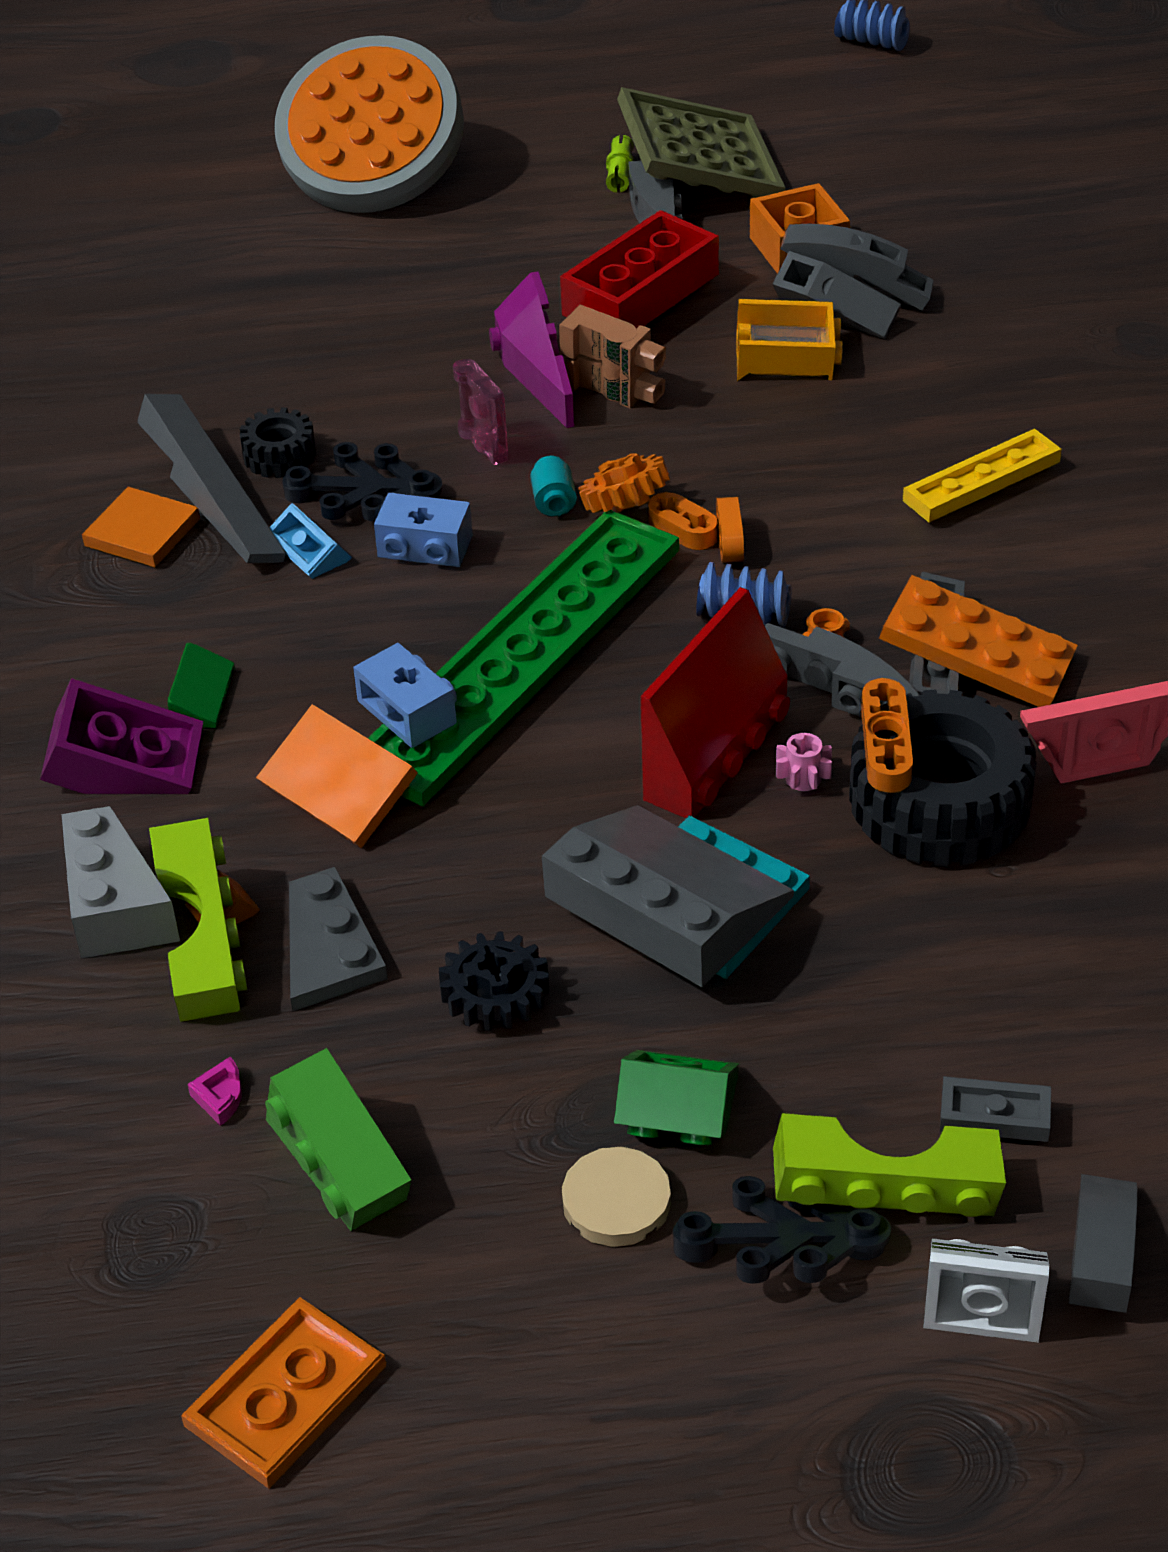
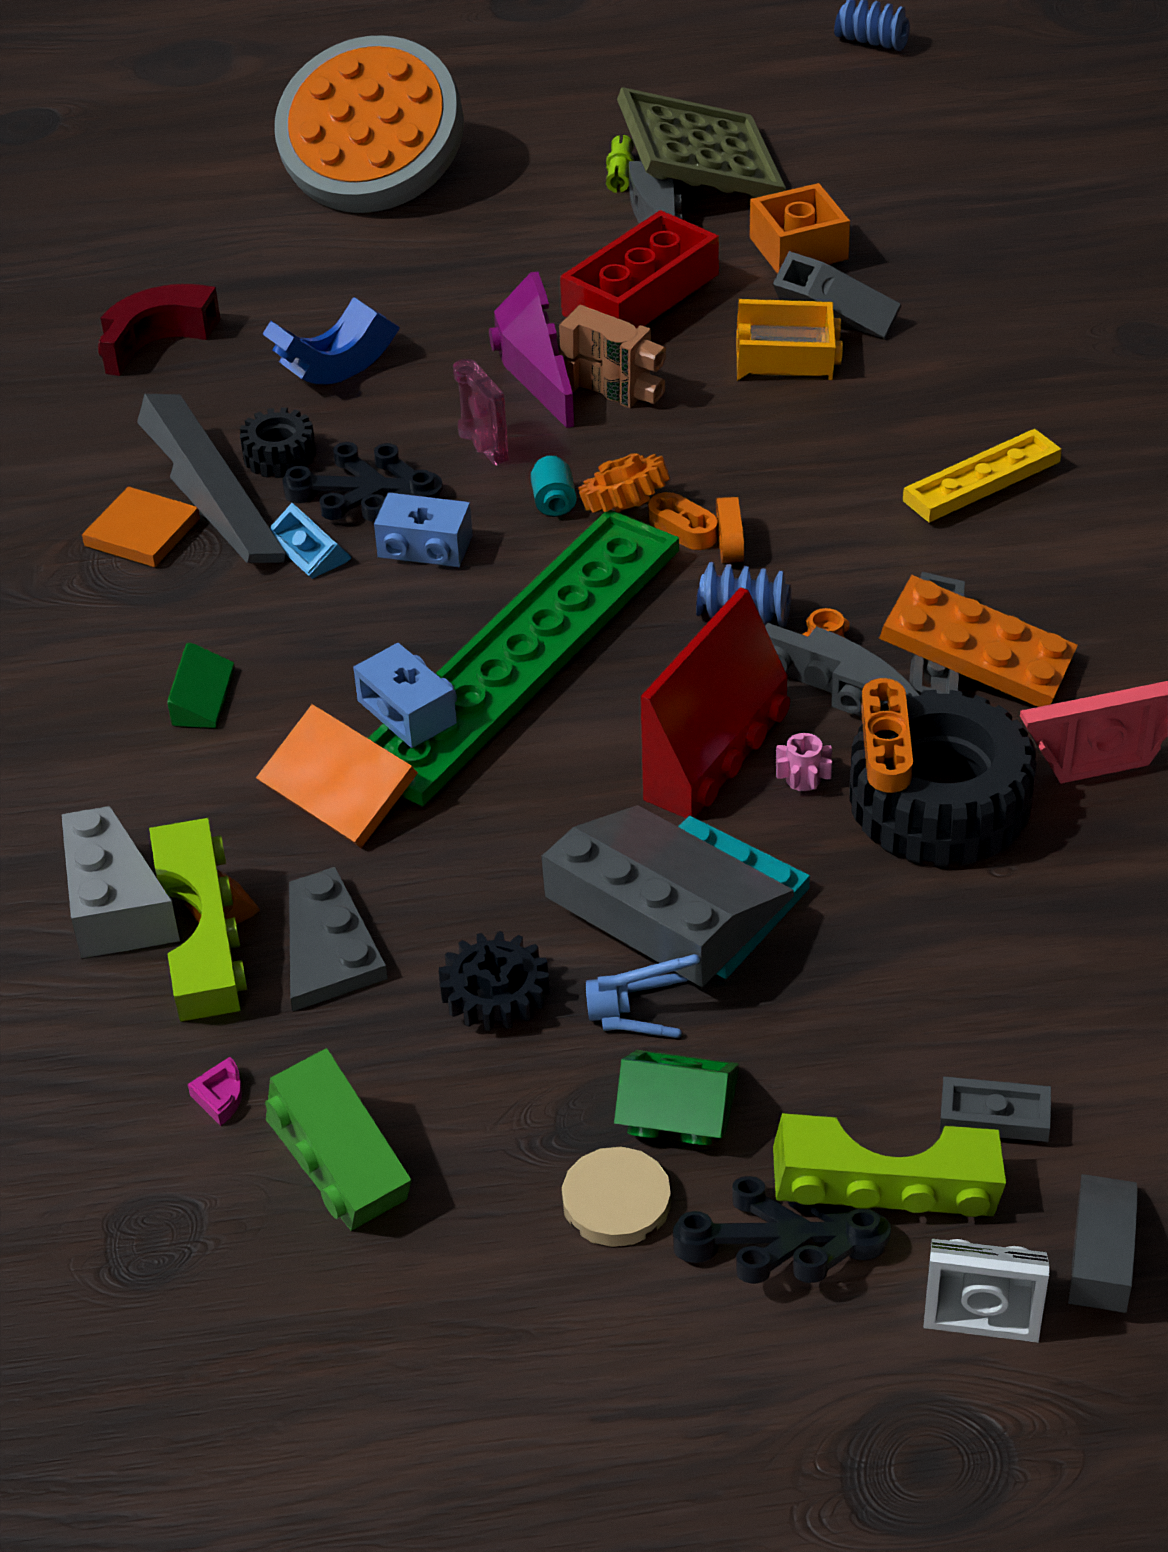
(119, 745): magenta slope -> none
(155, 315): none -> dark red arch
(284, 1392): orange tile -> none
(341, 351): none -> blue arch
(610, 995): none -> medium blue plant
(864, 254): dark grey slope -> none

